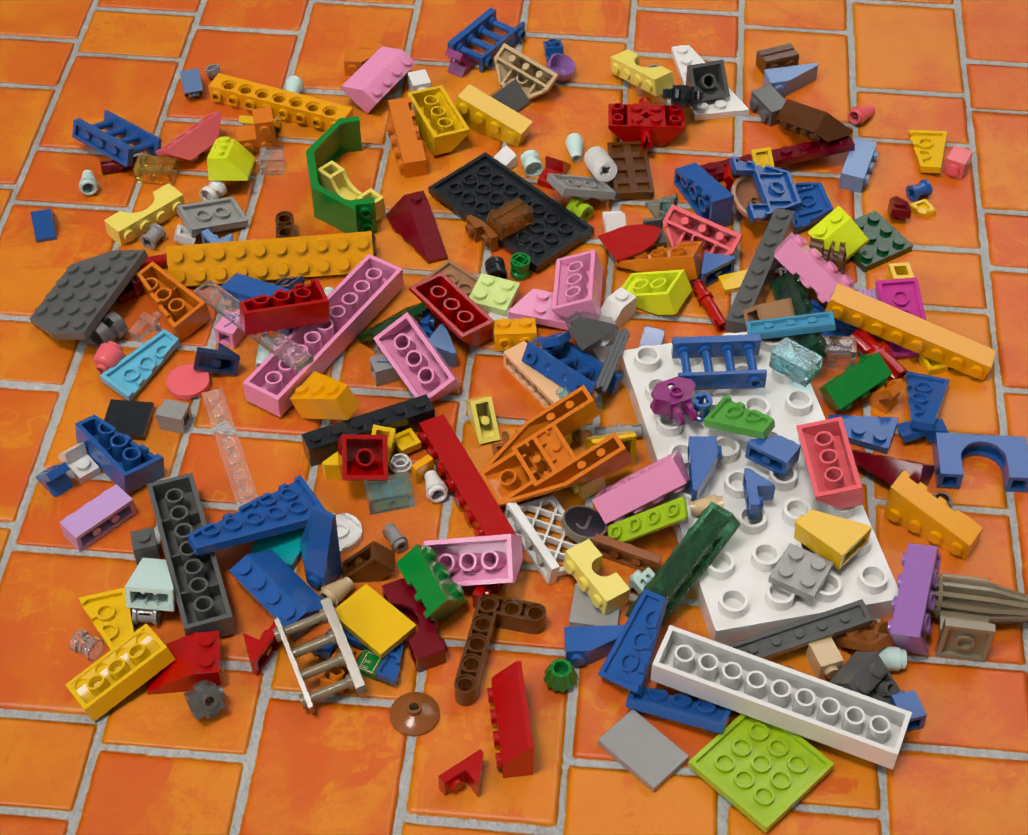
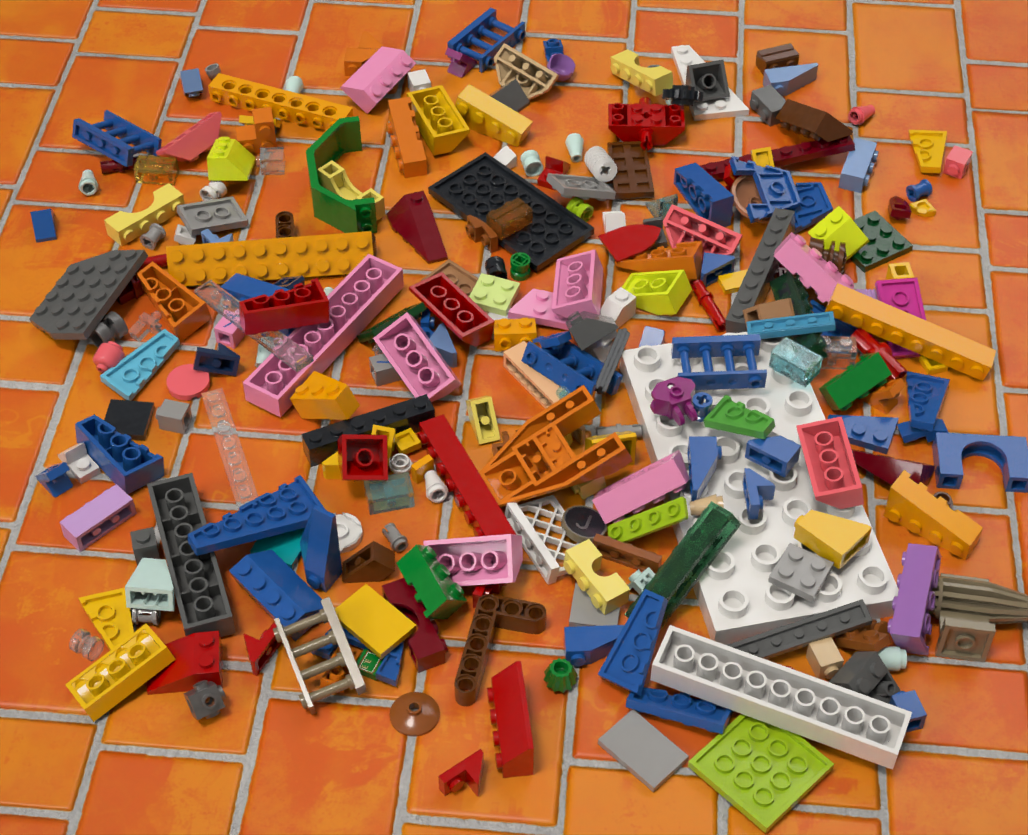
(337, 590): tan cone -> none

